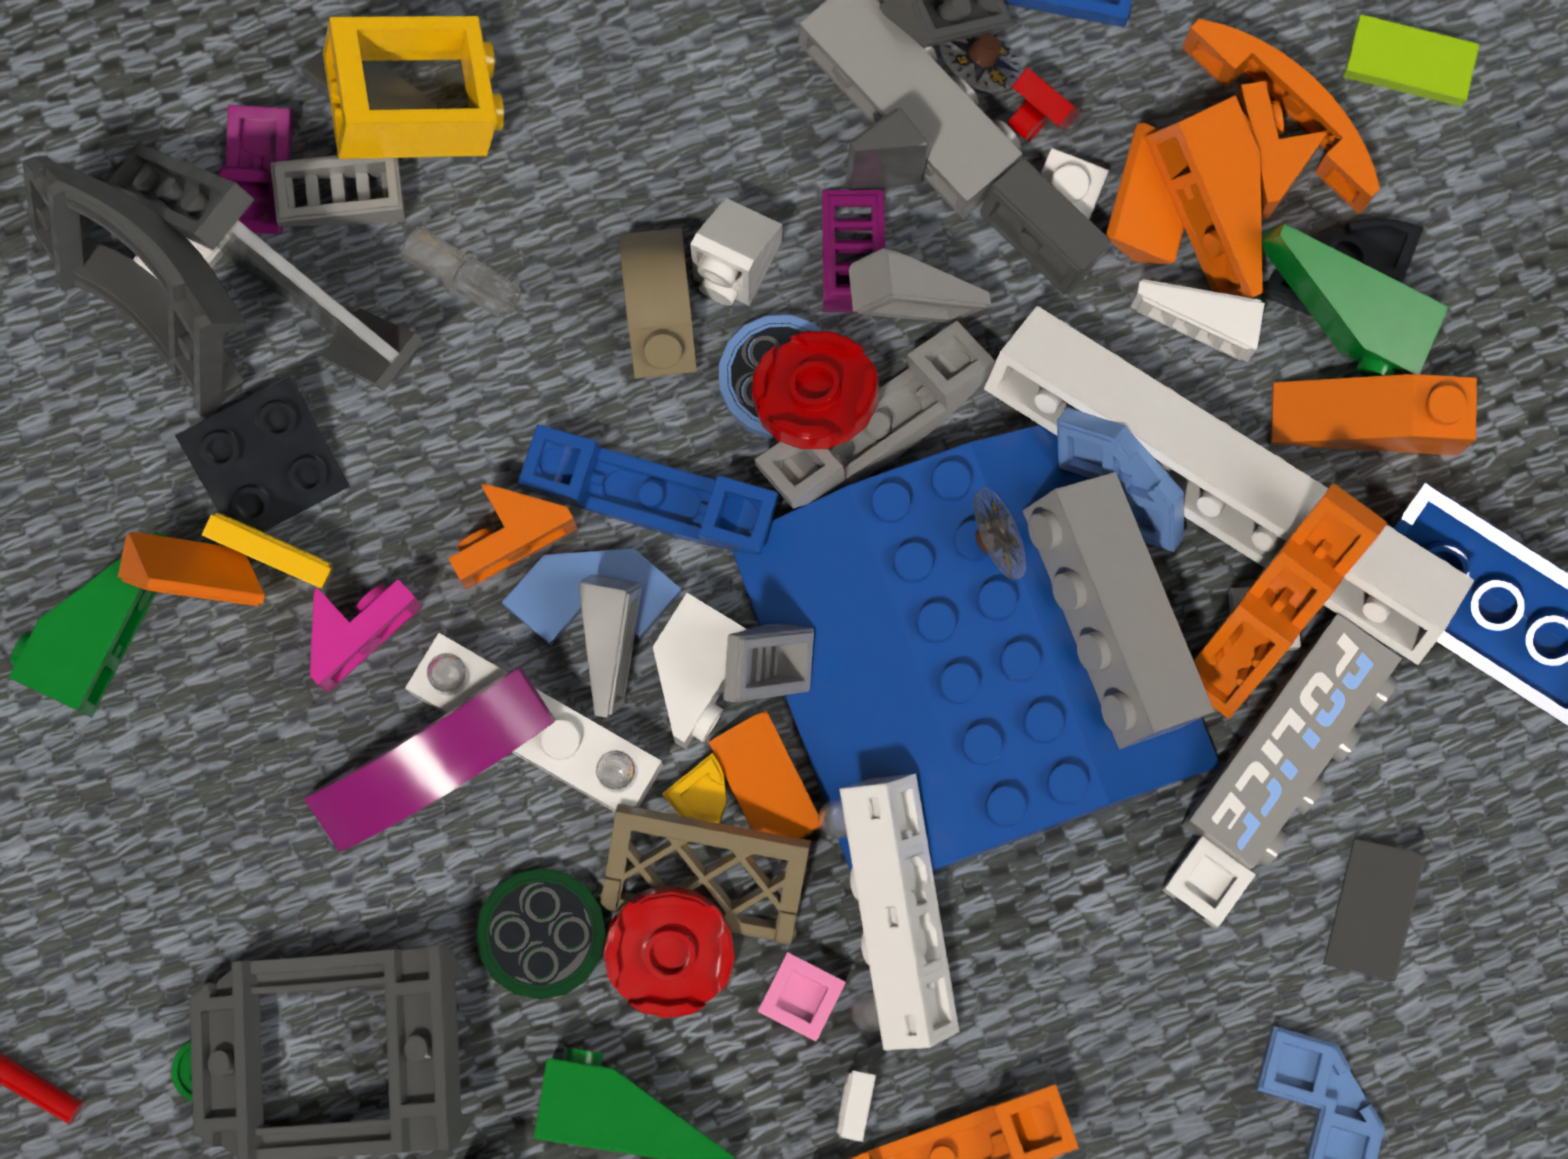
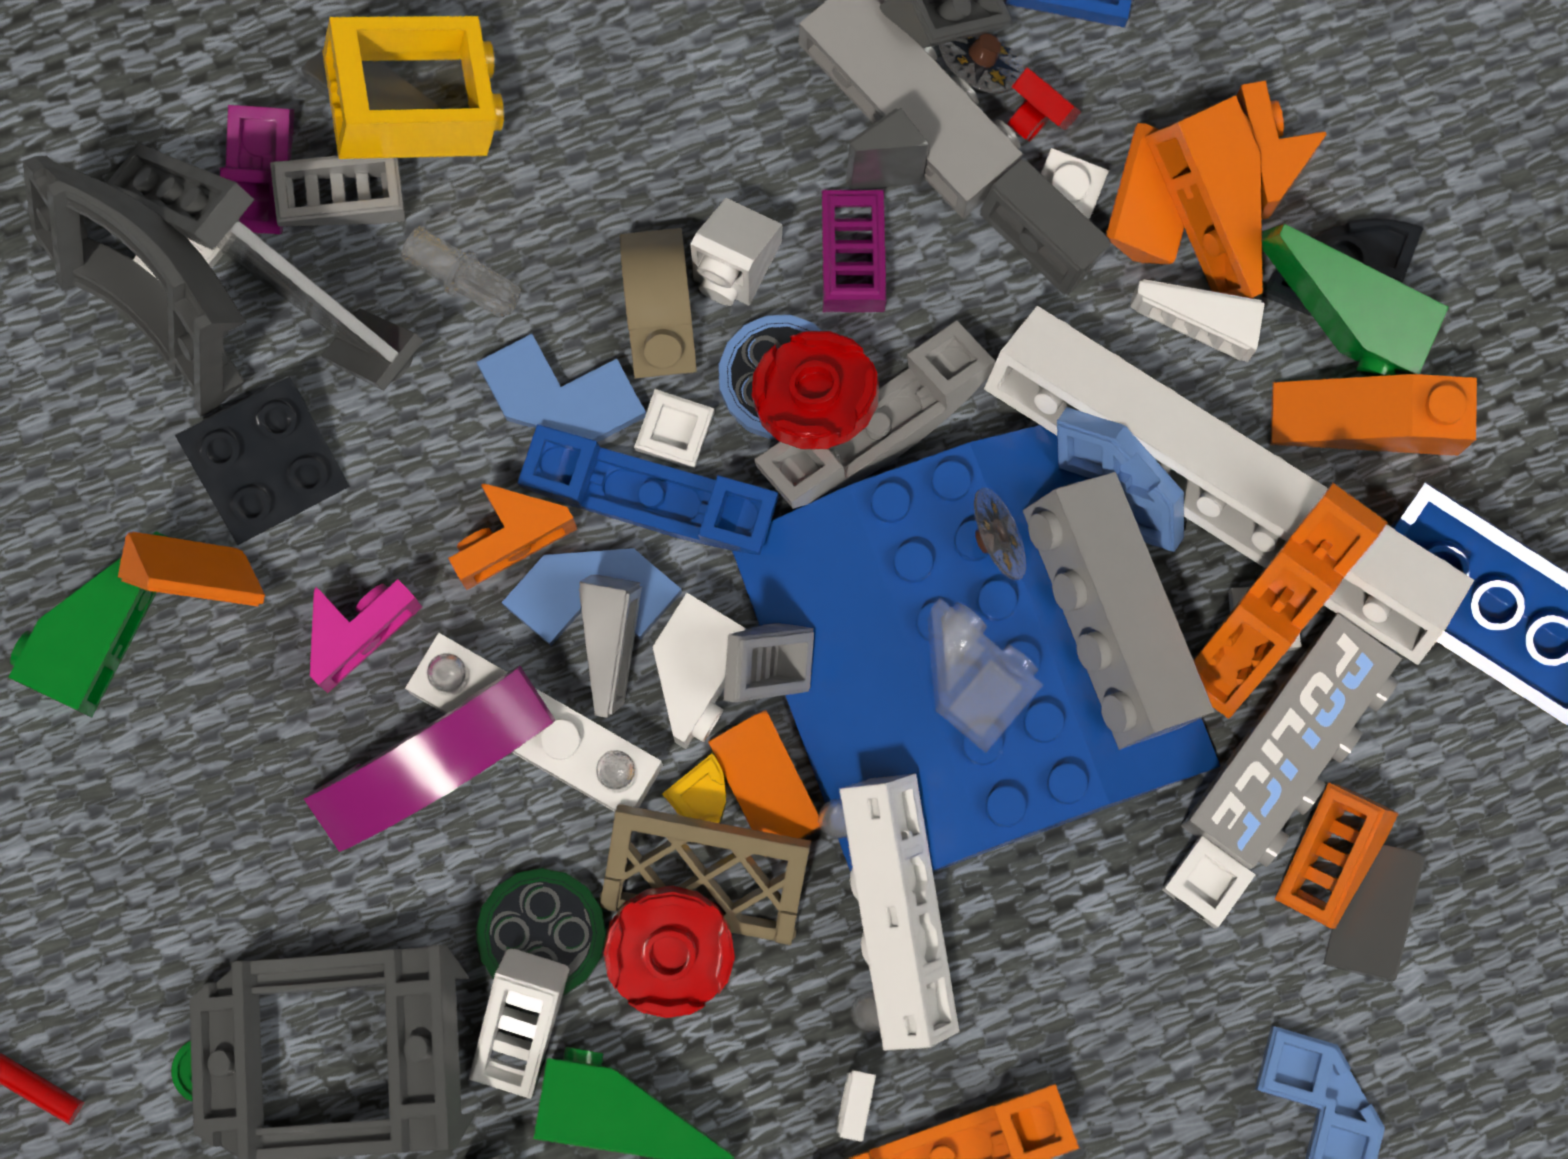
(268, 549): yellow tile -> none
(531, 395): none -> medium blue tile
(532, 985): none -> white slope
(674, 429): none -> white tile
(801, 997): bright pink plate -> none
(909, 289): light grey slope -> none
(973, 679): none -> clear slope
(1230, 52): orange slope -> none
(1355, 865): none -> orange slope
(1411, 60): lime tile -> none

